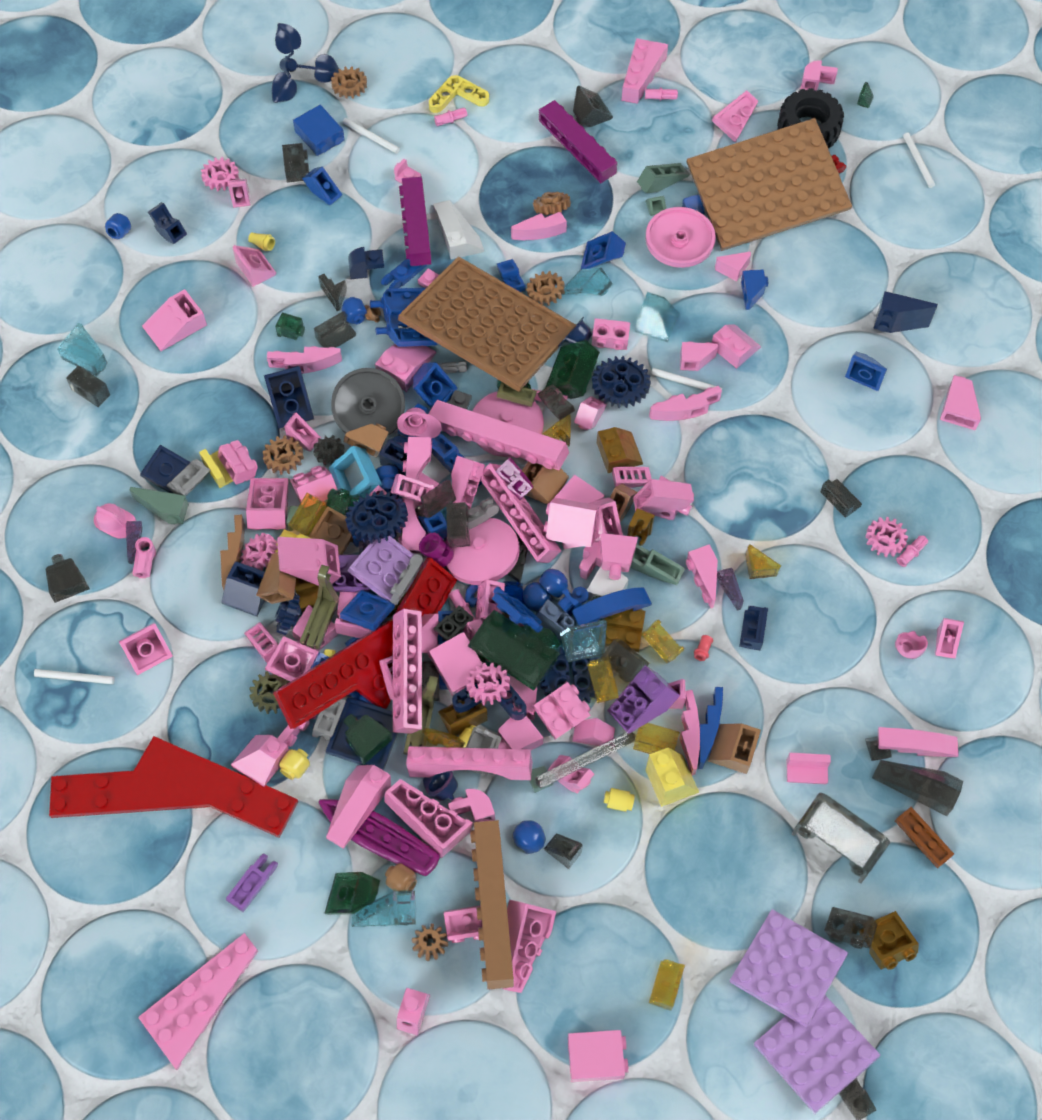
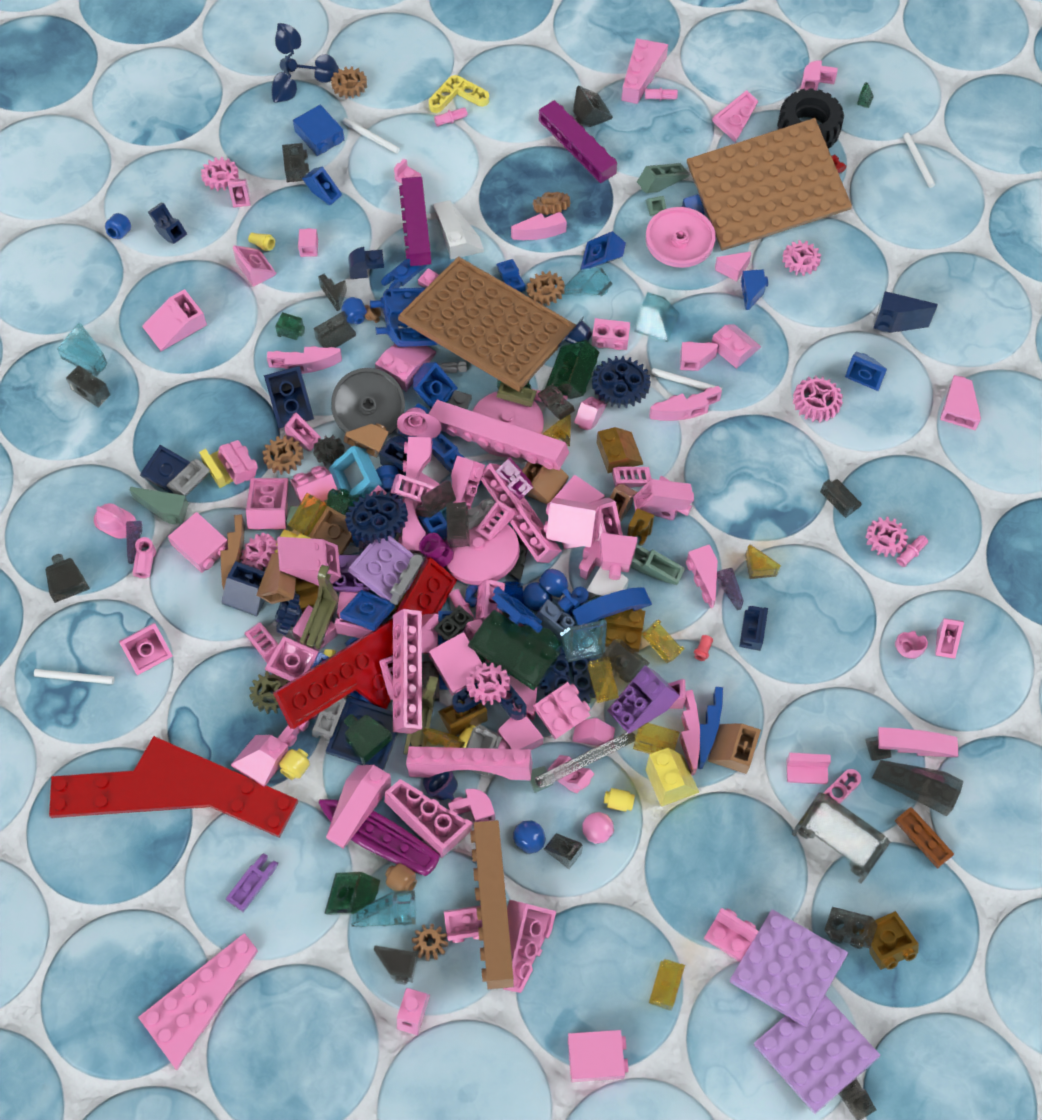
(198, 542): none -> bright pink brick
(308, 242): none -> bright pink brick
(397, 963): none -> clear smoke slope
(490, 517): none -> bright pink slope
(598, 827): none -> bright pink hair
(731, 934): none -> bright pink bracket
(801, 257): none -> bright pink gear
(815, 404): none -> bright pink gear
(851, 786): none -> bright pink beam

